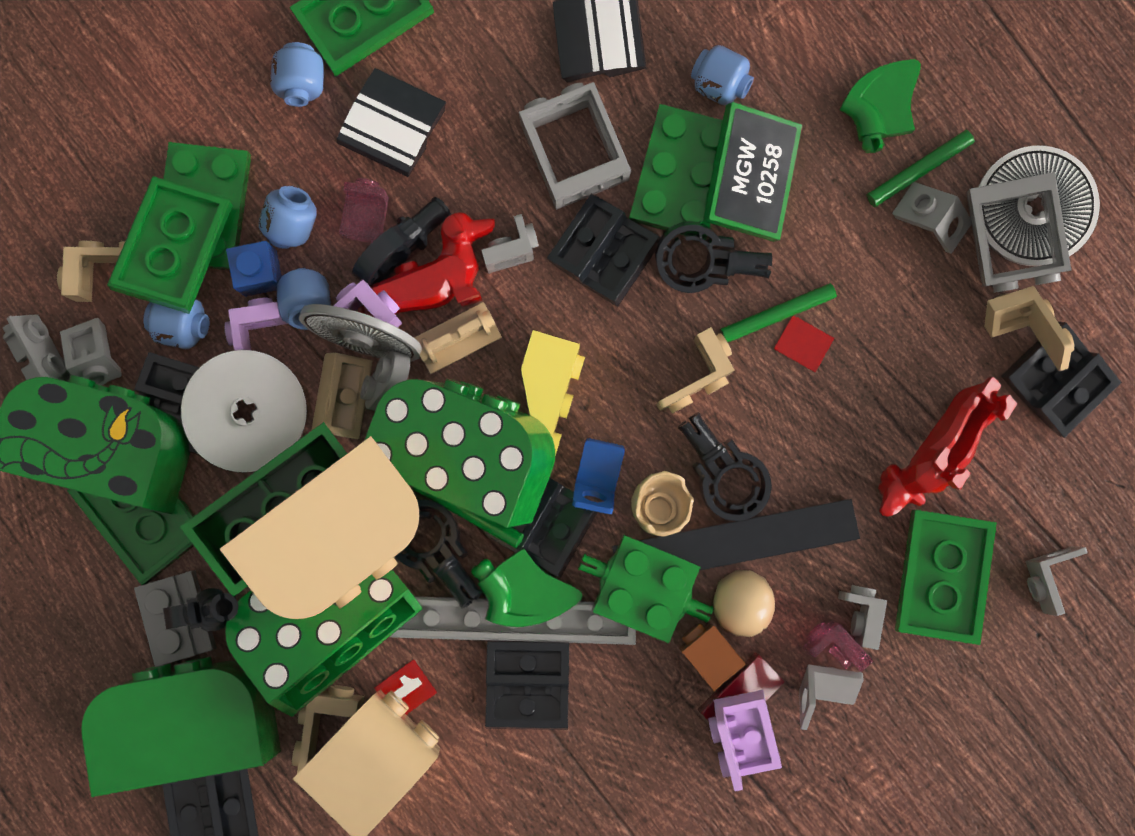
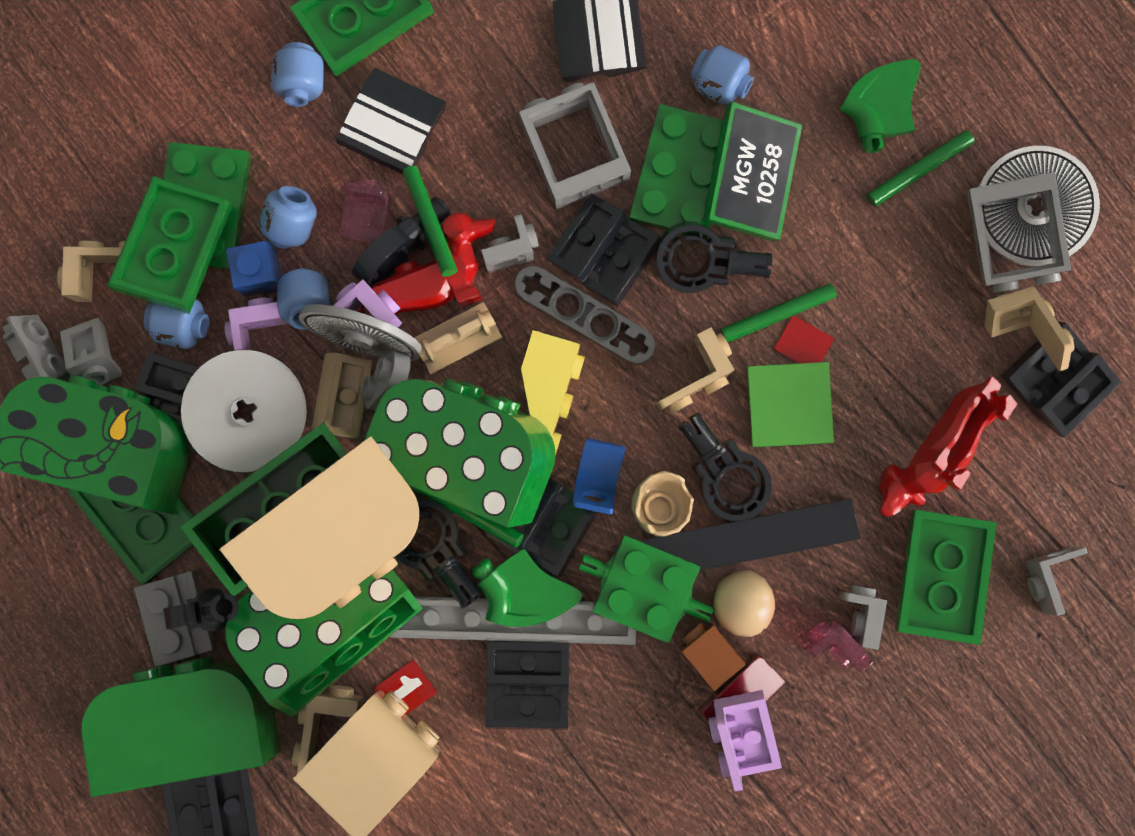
(429, 221): none -> green bar
(582, 319): none -> dark grey beam
(790, 404): none -> bright green tile
(826, 685): light grey bracket -> none
(934, 212): light grey bracket -> none

